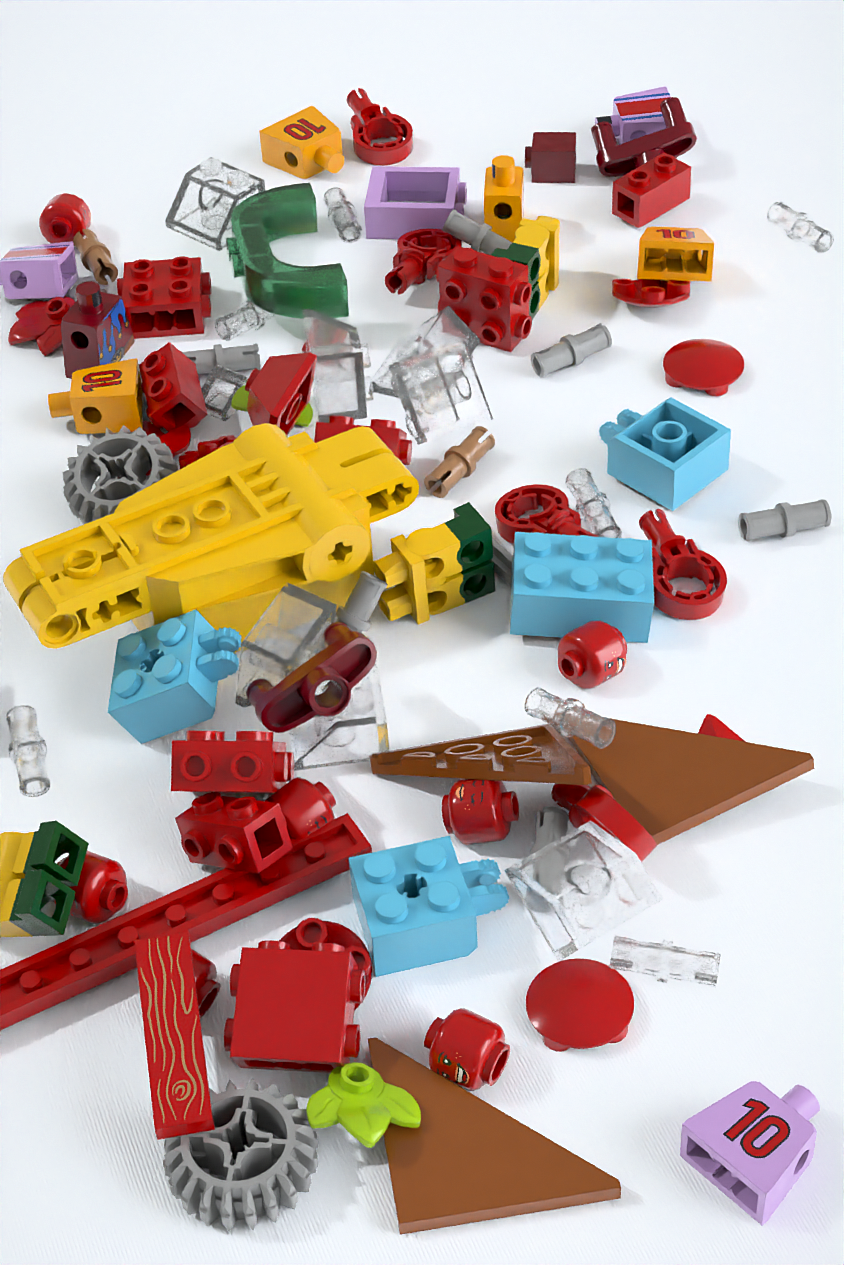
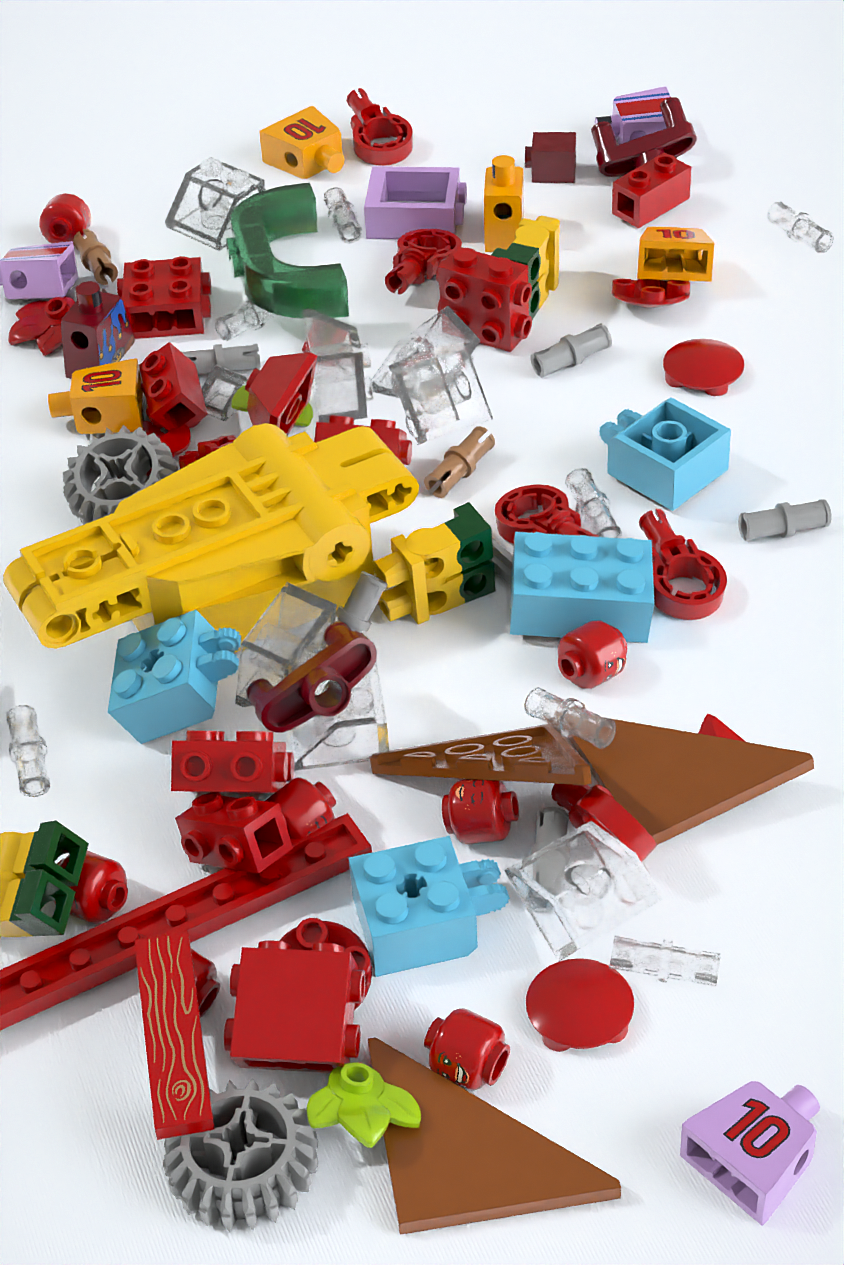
(474, 234): light grey pin -> none

